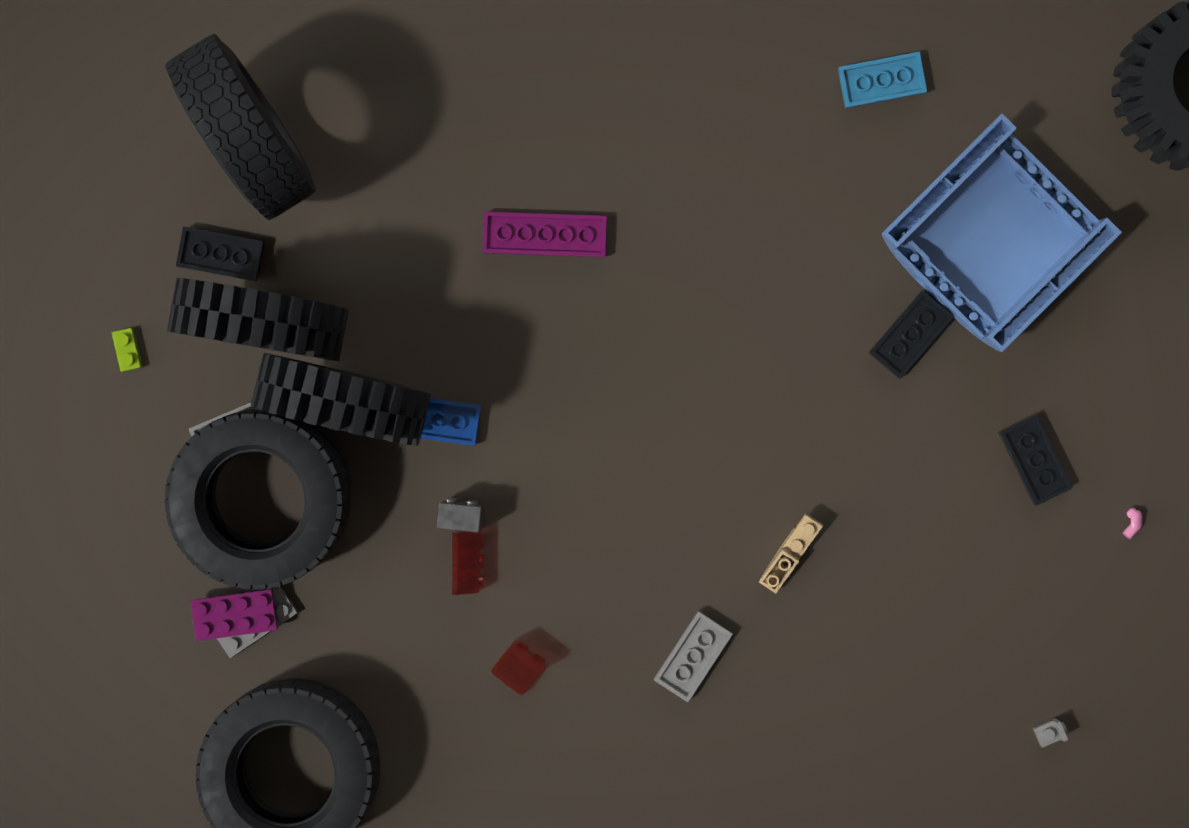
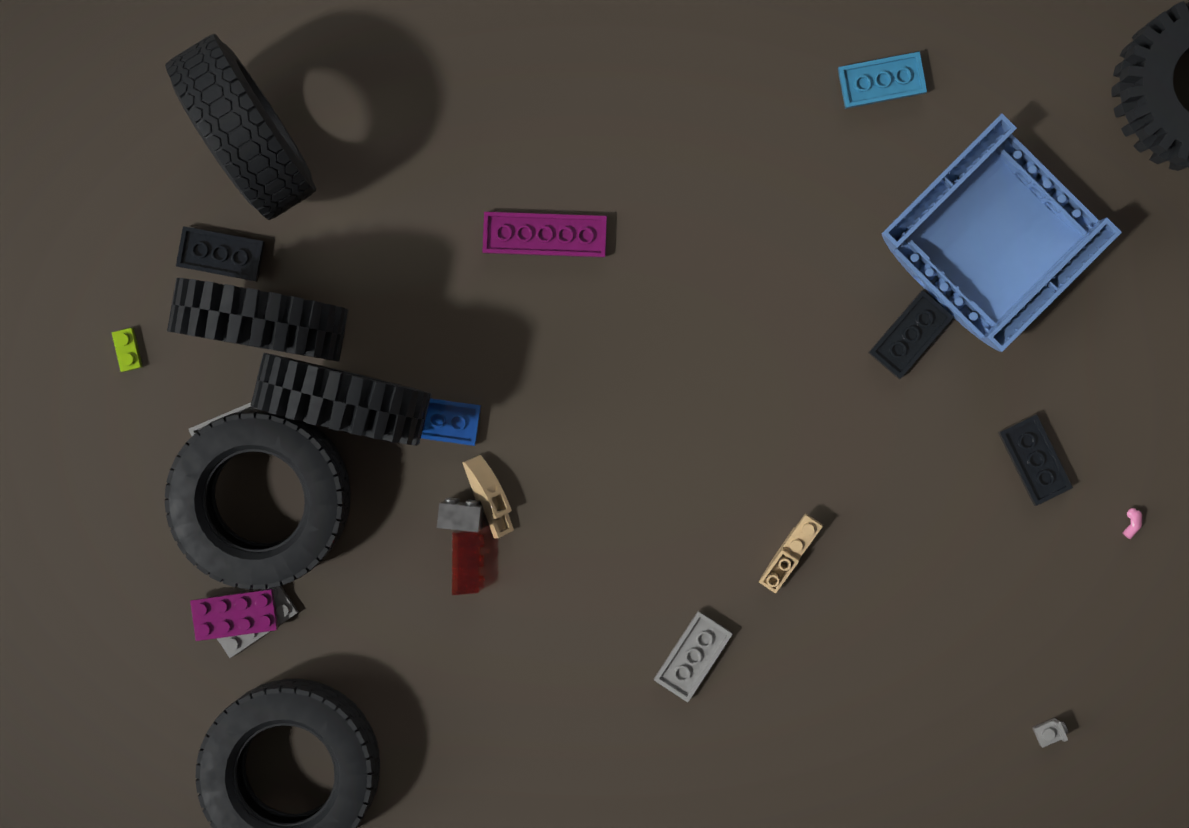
(490, 493): none -> tan slope
(519, 667): clear red bracket -> none

